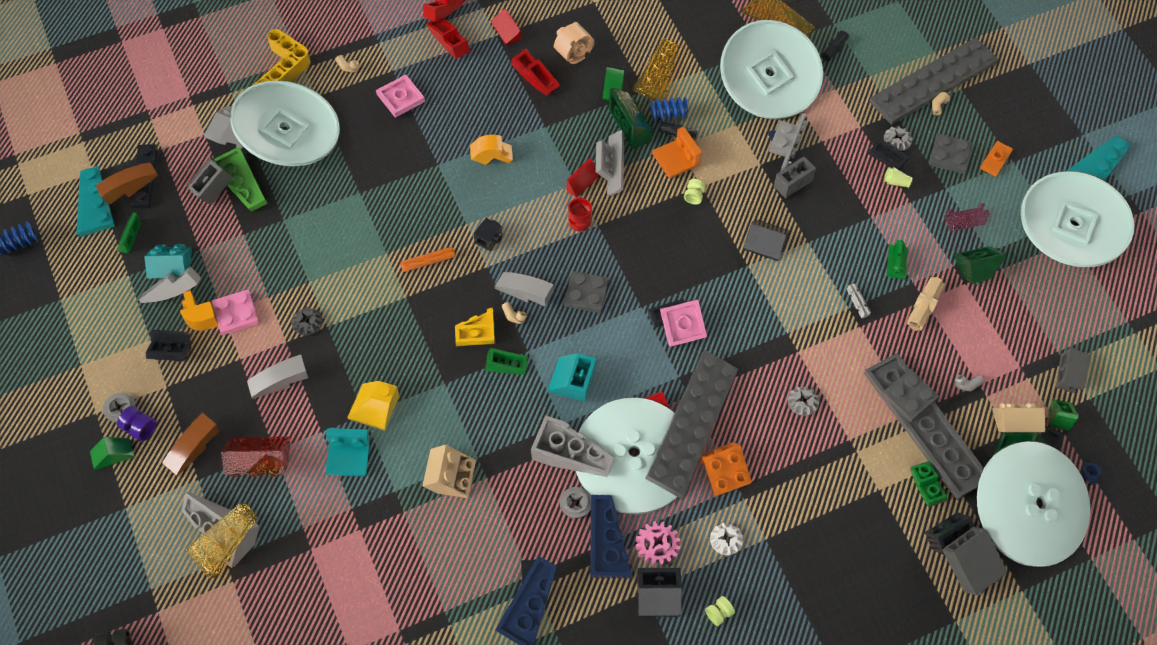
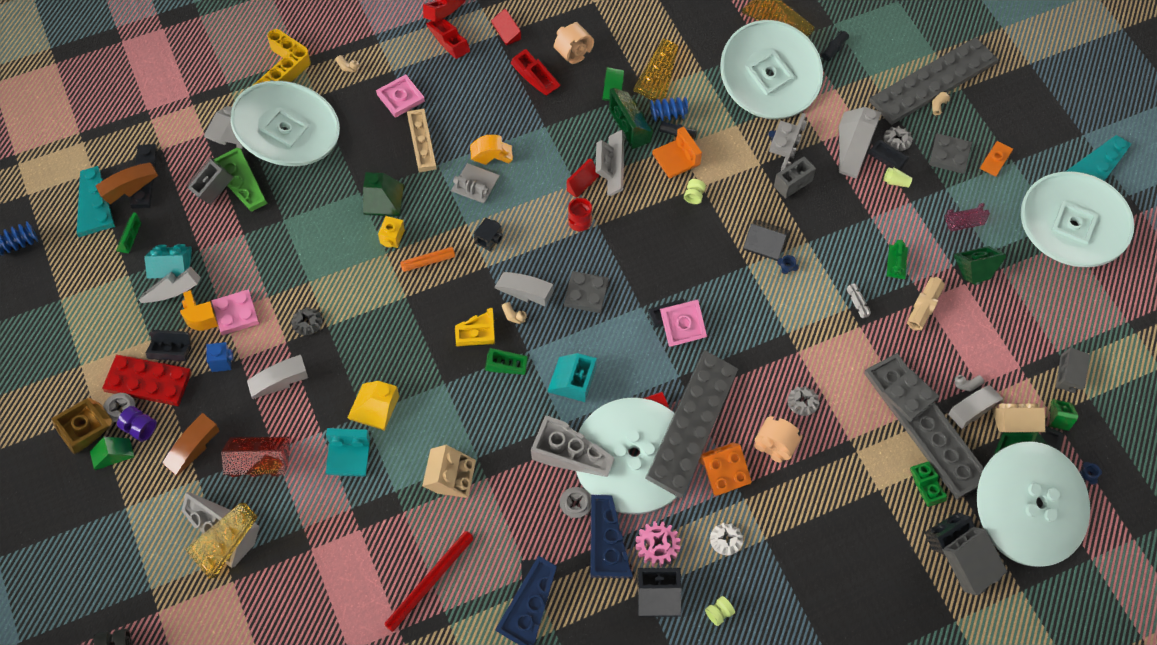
(82, 424): none -> pearl gold slope
(147, 380): none -> red plate
(219, 356): none -> blue brick
(382, 195): none -> dark green slope
(391, 232): none -> yellow brick
(421, 140): none -> tan plate
(428, 581): none -> red axle
(475, 183): none -> light grey hinge
(778, 439): none -> light nougat brick
(788, 259): none -> dark blue plate
(855, 137): none -> light grey wedge
(975, 406): none -> light grey slope

